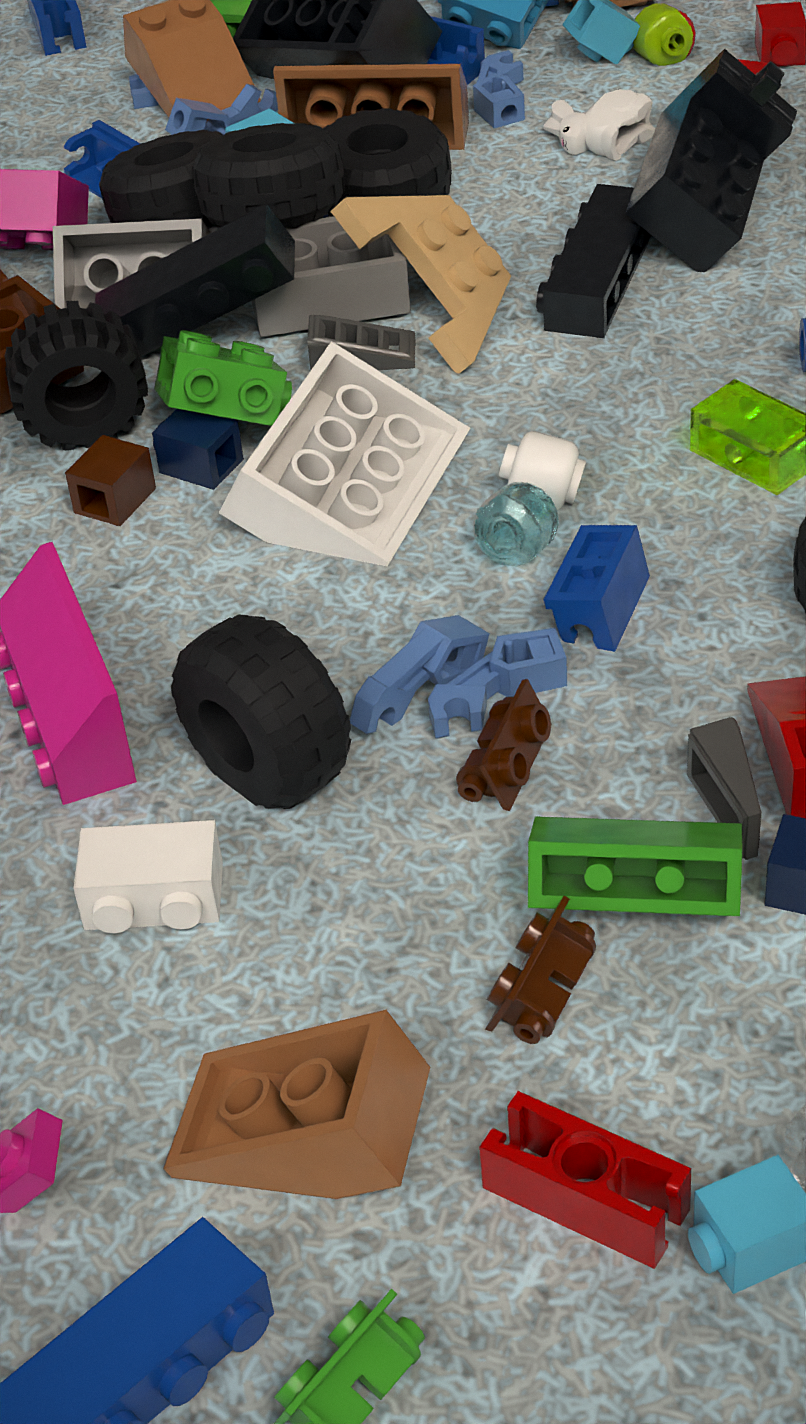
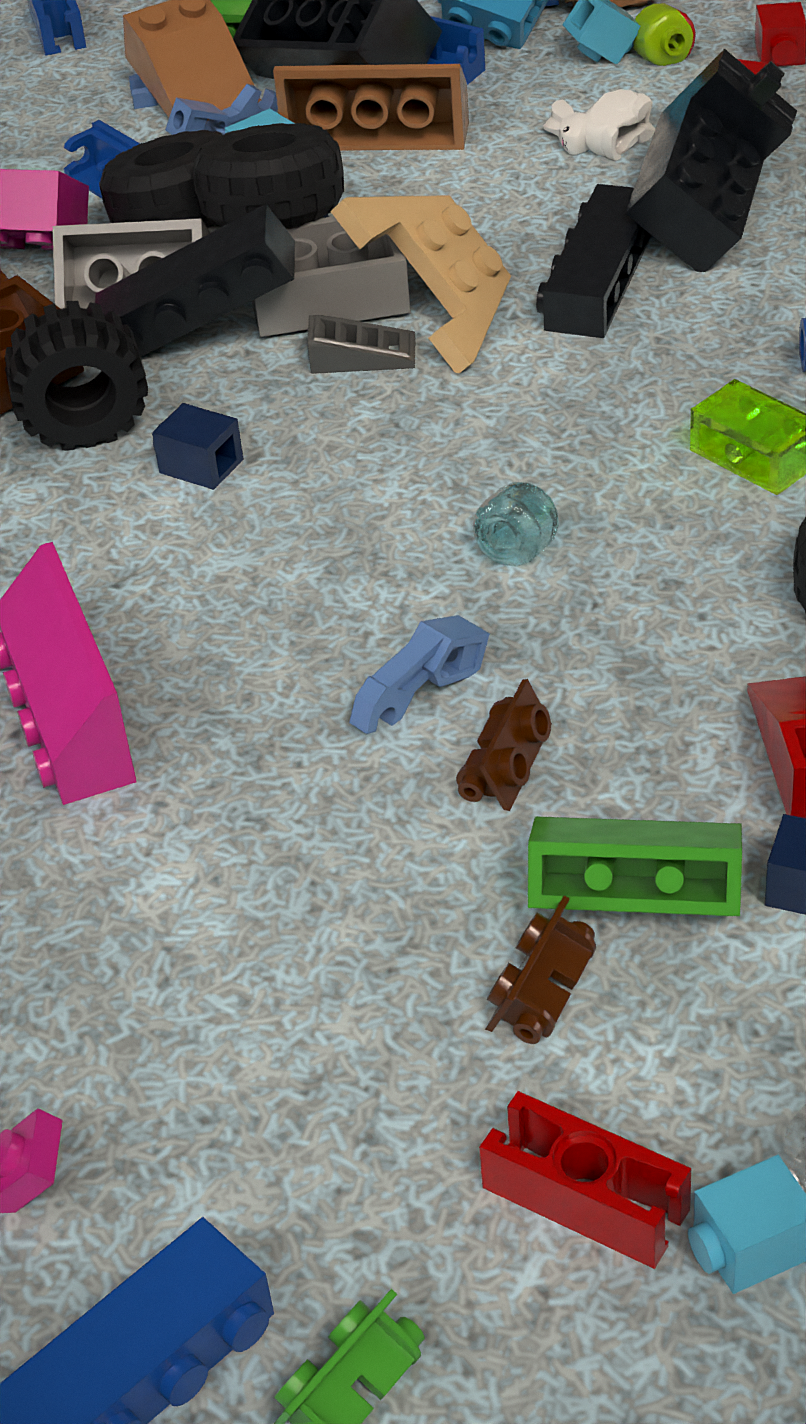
(110, 480): reddish brown brick -> none
(148, 876): white brick -> none
(221, 381): bright green brick -> none
(261, 711): black tyre -> none
(305, 1111): medium nougat slope -> none
(345, 464): white slope -> none
(392, 154): black tyre -> none
(497, 90): medium blue piece -> none
(515, 657): medium blue piece -> none
(546, 463): white head -> none
(599, 583): blue hinge -> none
(724, 779): dark grey slope -> none

